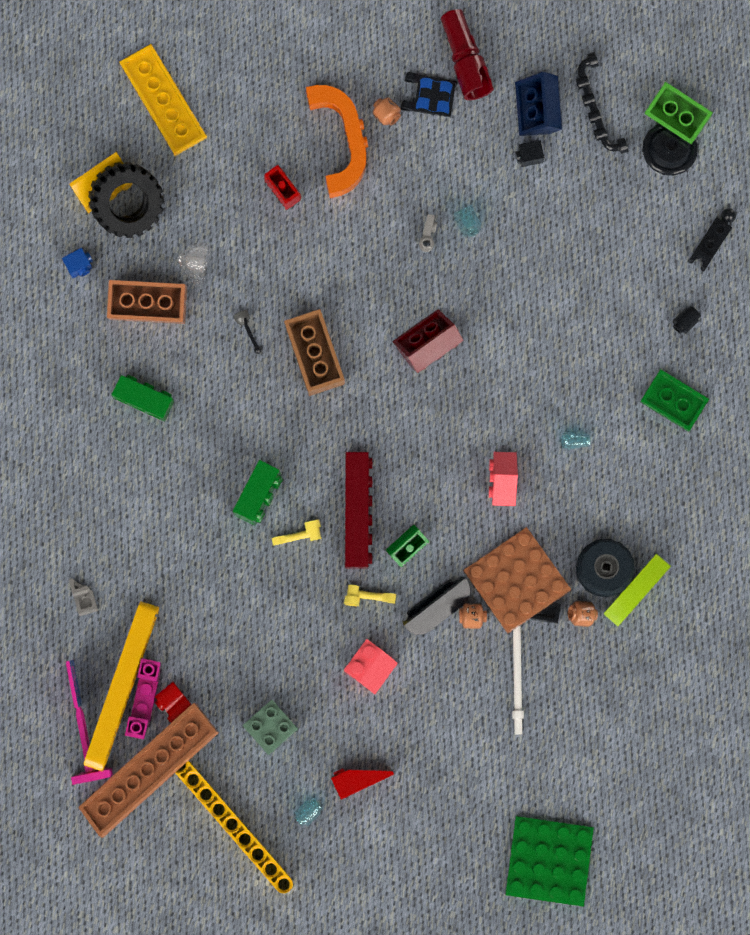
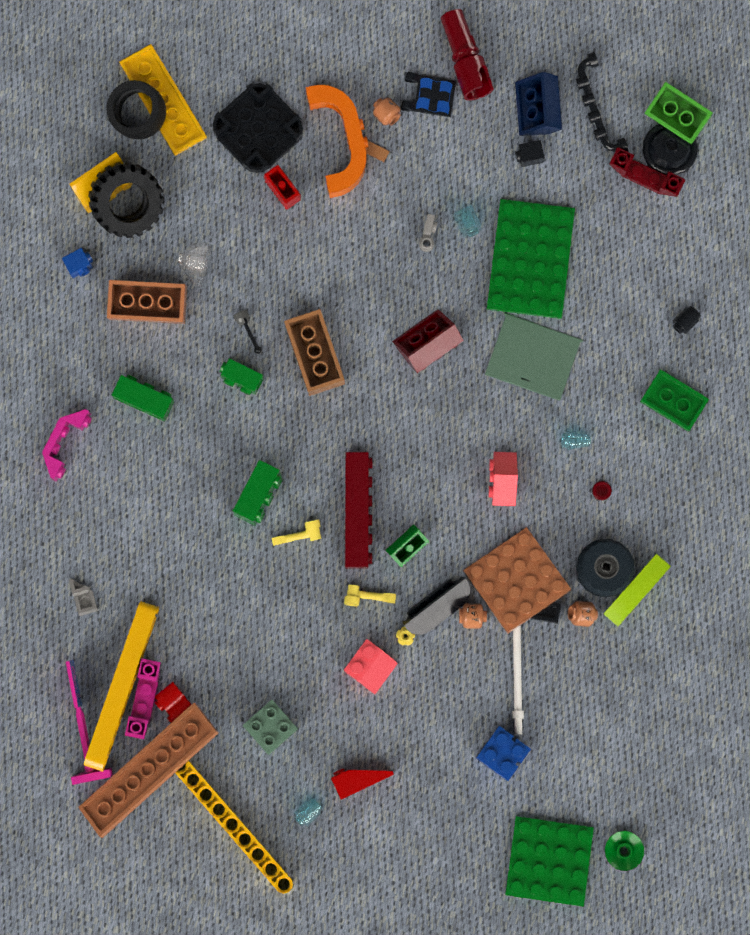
(78, 420): none -> dark pink slope
(117, 99): none -> black tyre
(241, 376): none -> green brick
(257, 128): none -> black tile
(377, 151): none -> medium nougat piece
(404, 641): none -> light yellow plate
(503, 753): none -> blue piece
(530, 259): none -> green plate
(533, 357): none -> sand green piece
(601, 490): none -> dark red tile
(634, 853): none -> green dish
(645, 176): none -> dark red slope
(713, 238): black plate -> none

